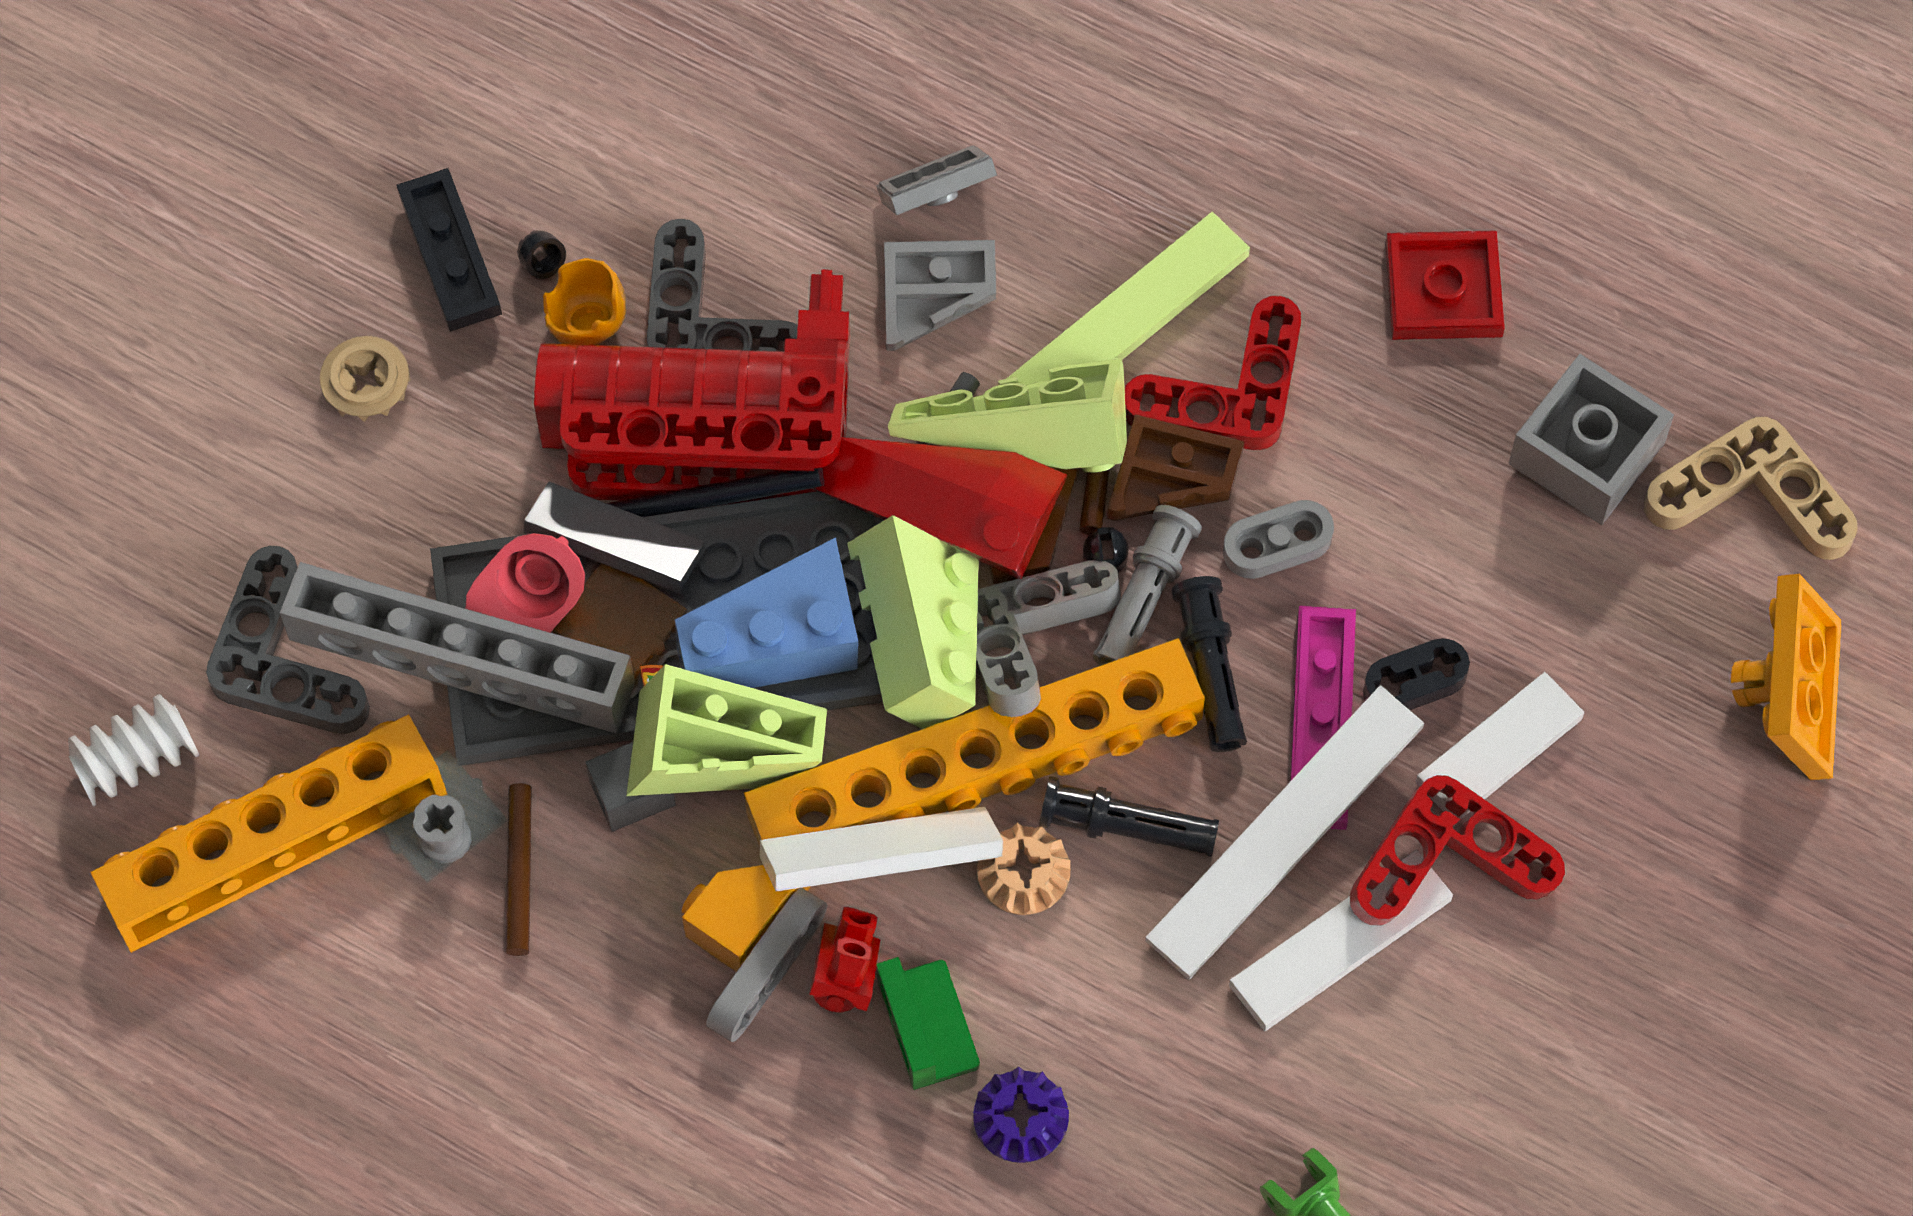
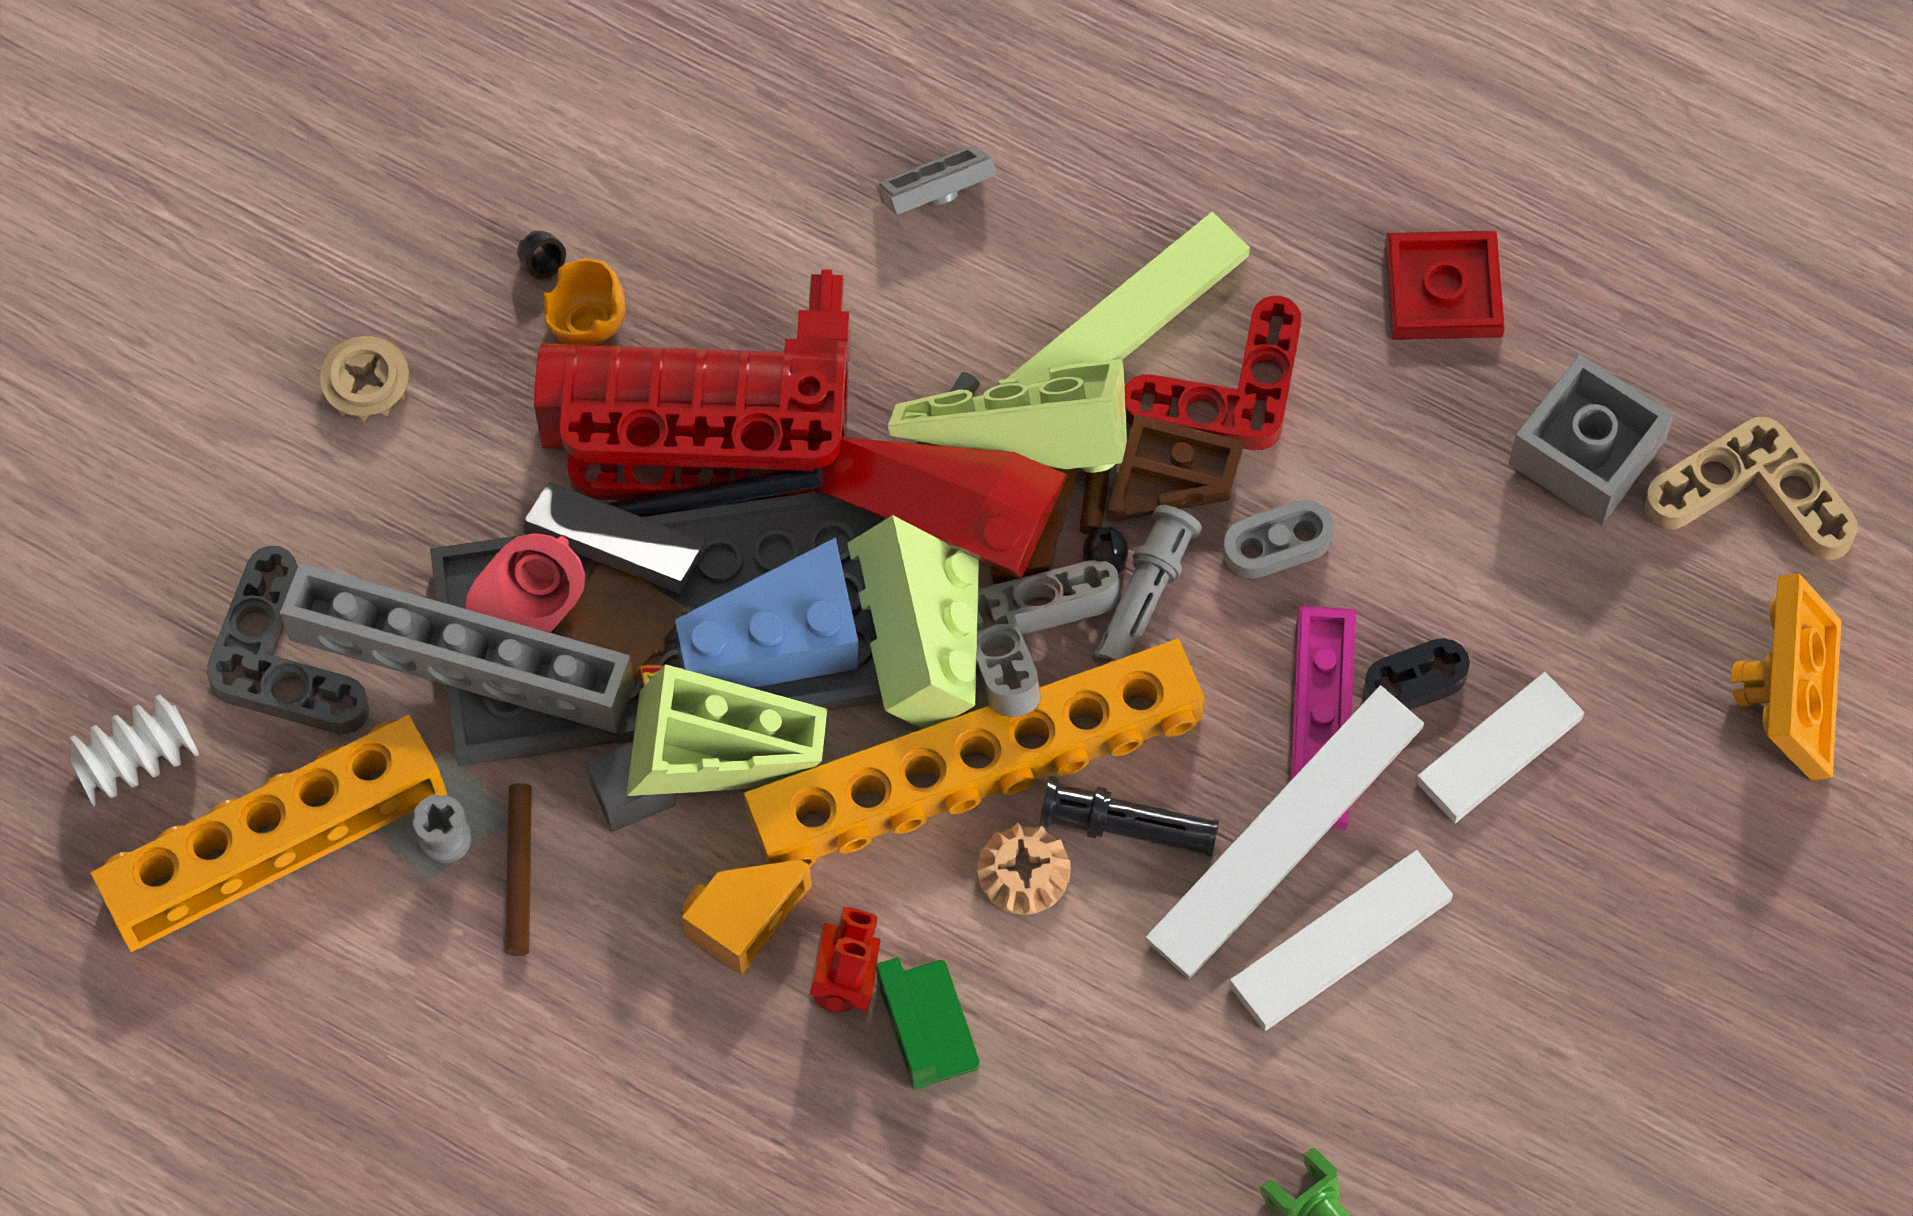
(449, 249): black plate -> none
(693, 329): dark grey beam -> none
(766, 965): light grey beam -> none
(880, 848): white tile -> none
(934, 285): light grey wing -> none
(1000, 1132): dark purple gear -> none
(1207, 639): black pin -> none
(1435, 833): red beam -> none

